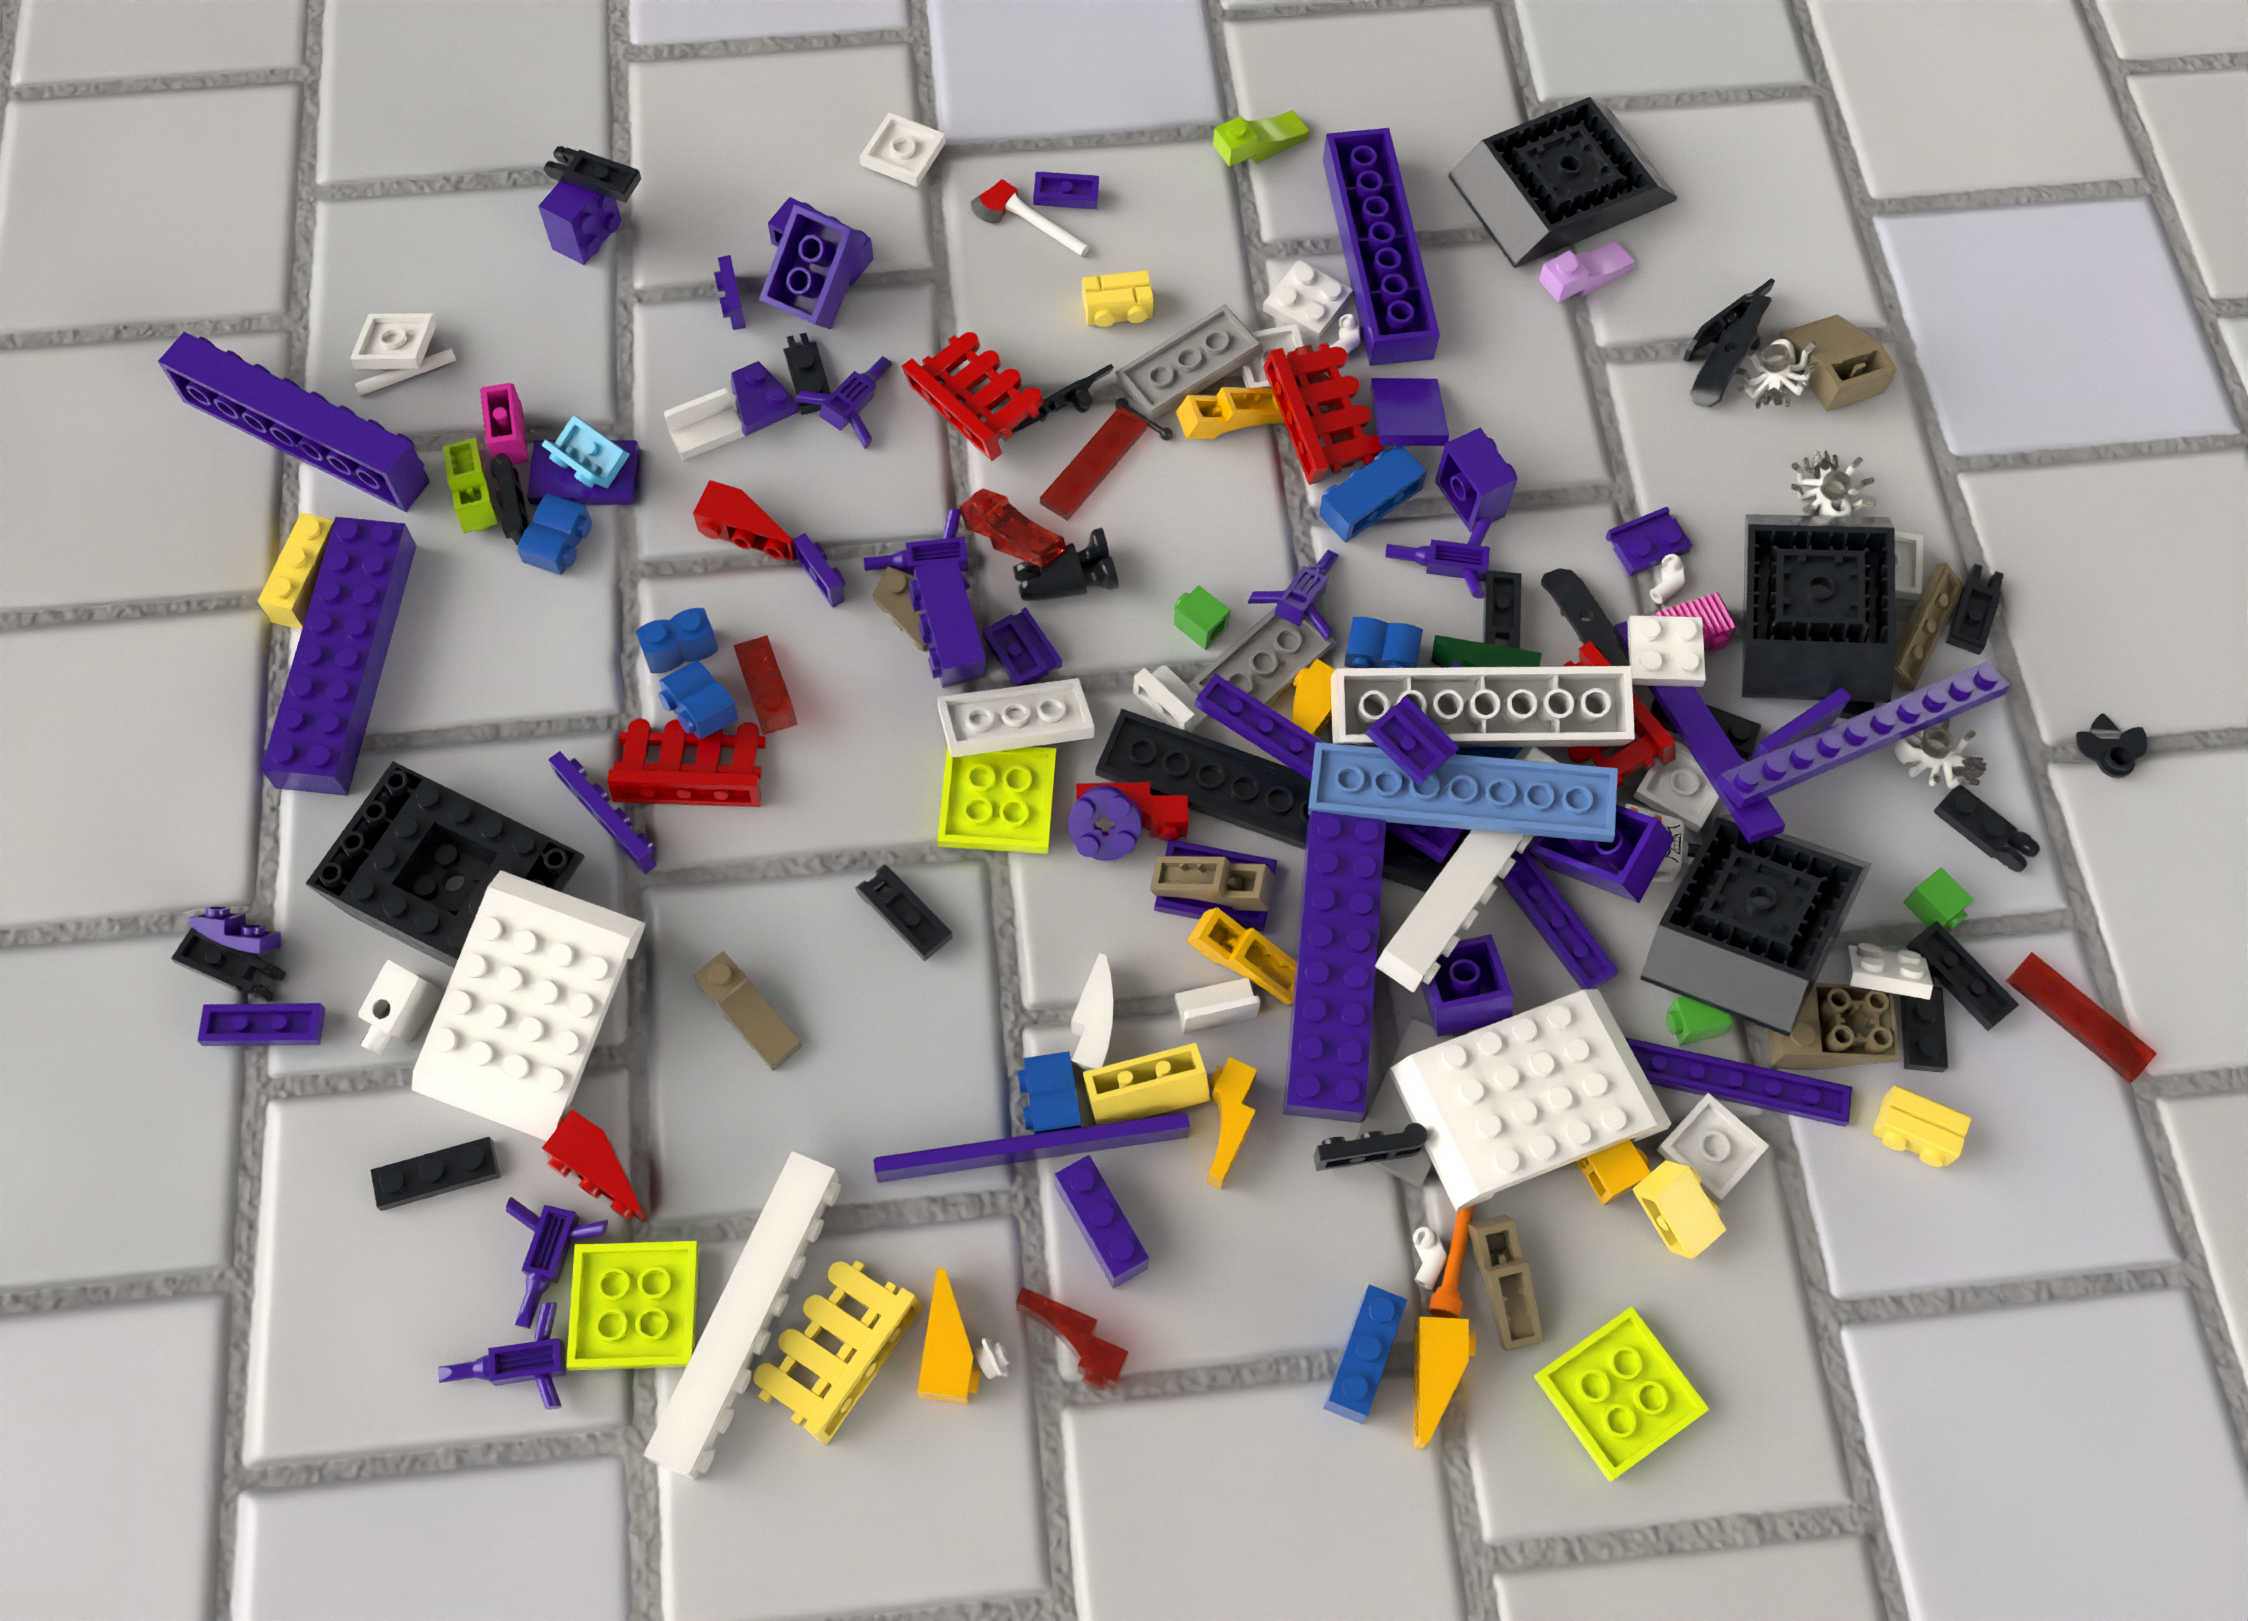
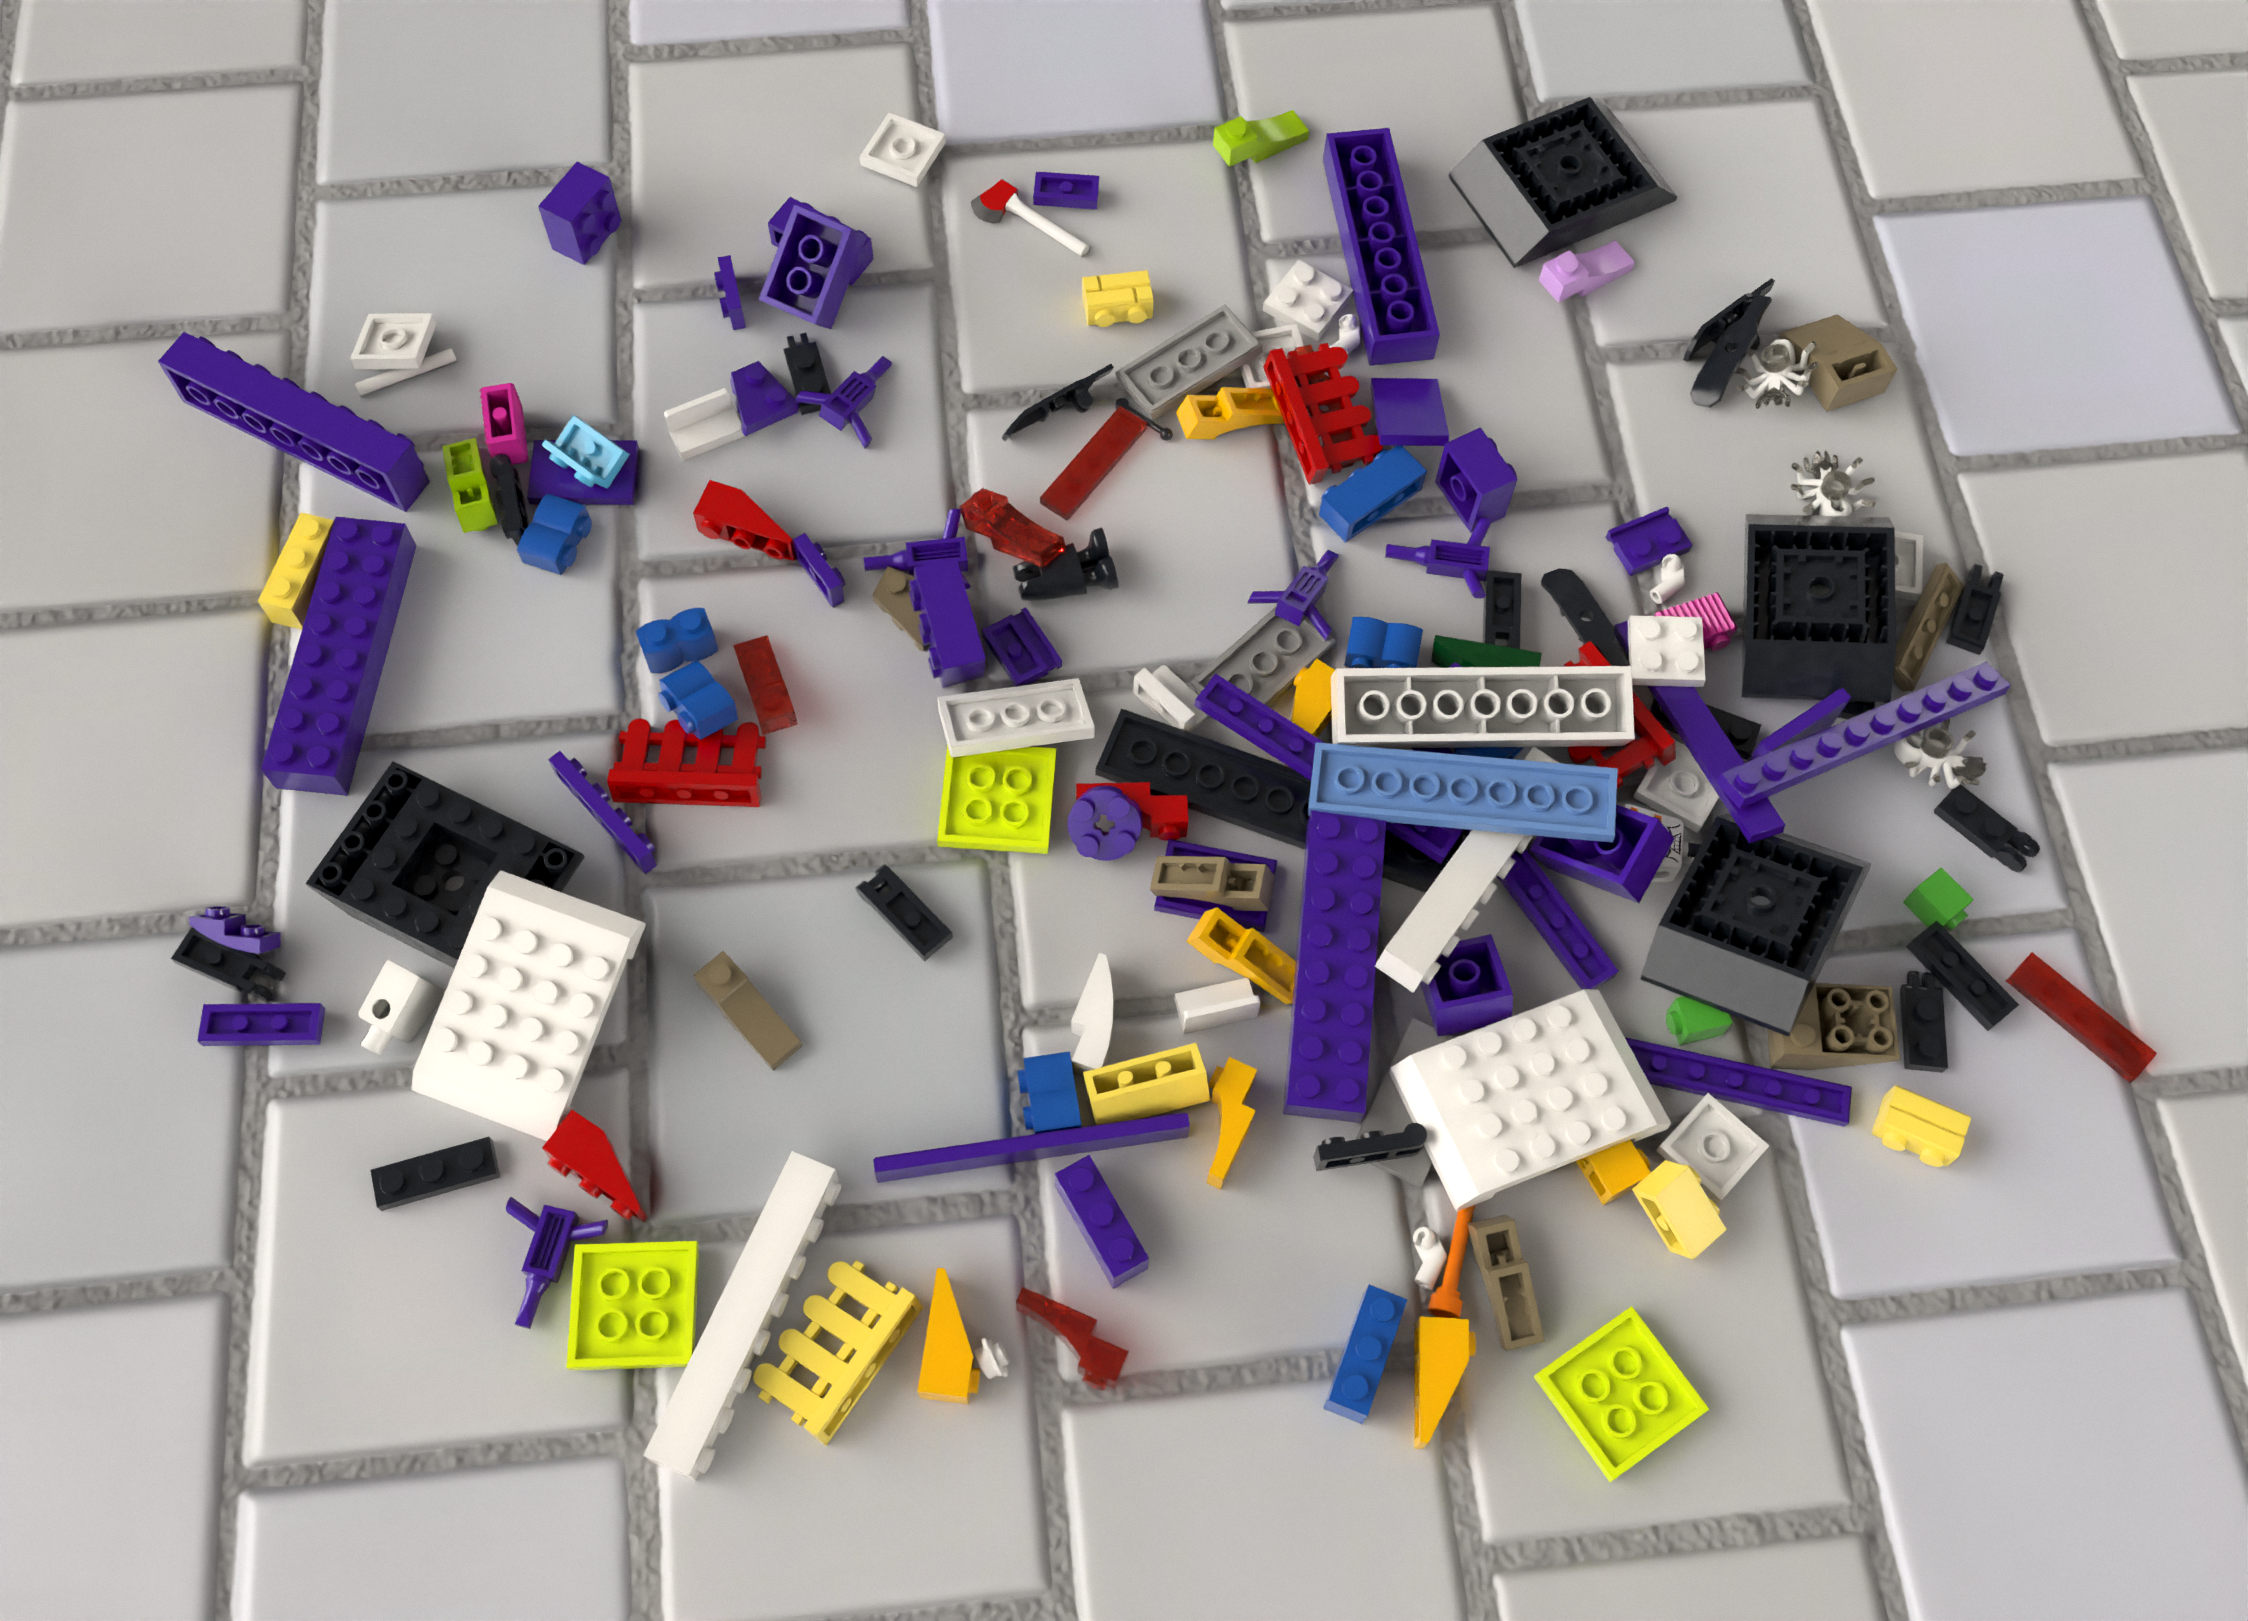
(520, 1362): dark purple piece -> none
(593, 173): black hinge -> none
(967, 416): red fence -> none
(1201, 616): bright green brick -> none
(1412, 740): dark purple plate -> none
(1888, 971): white plate -> none
(2108, 743): black plate -> none

